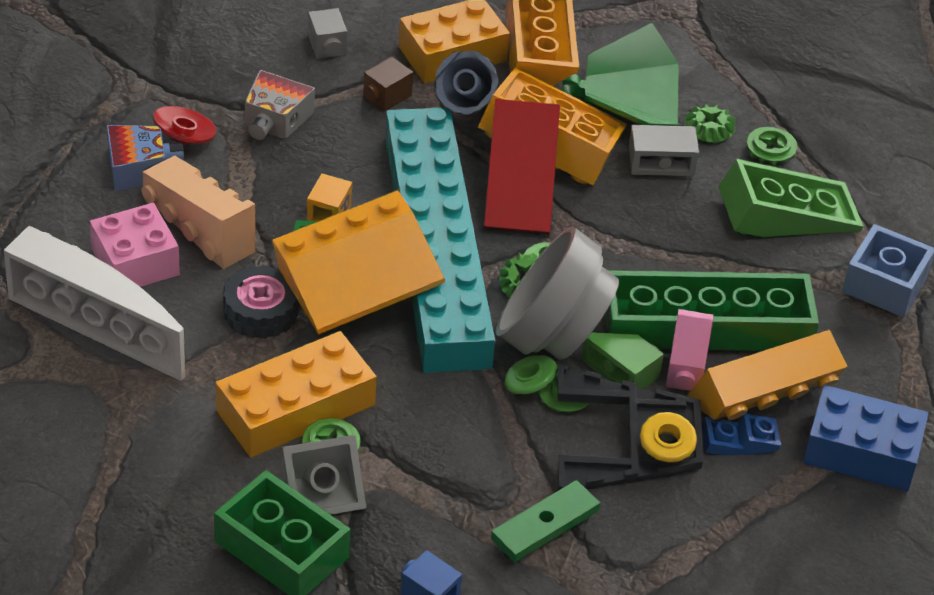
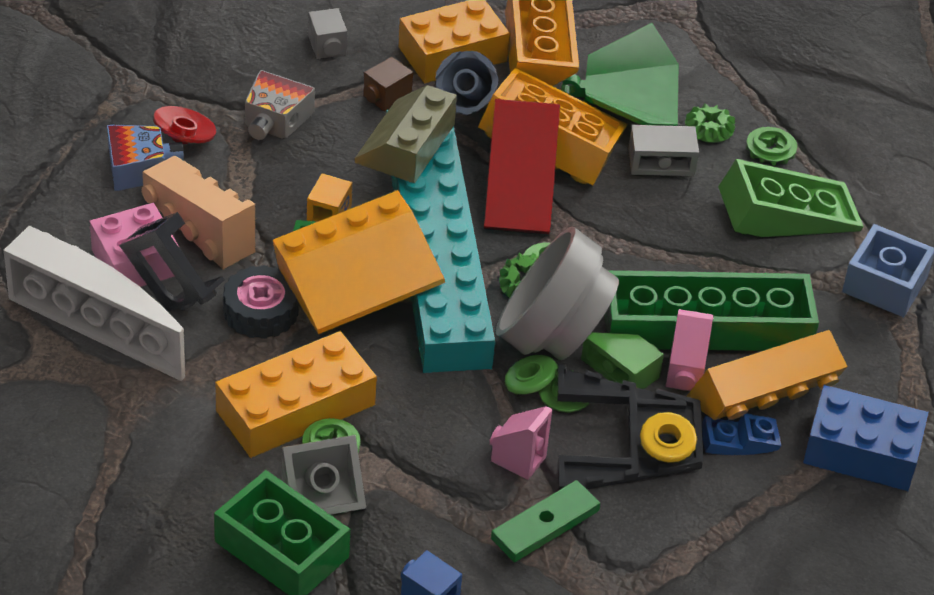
(159, 235): none -> black panel
(410, 133): none -> olive slope
(522, 441): none -> bright pink slope

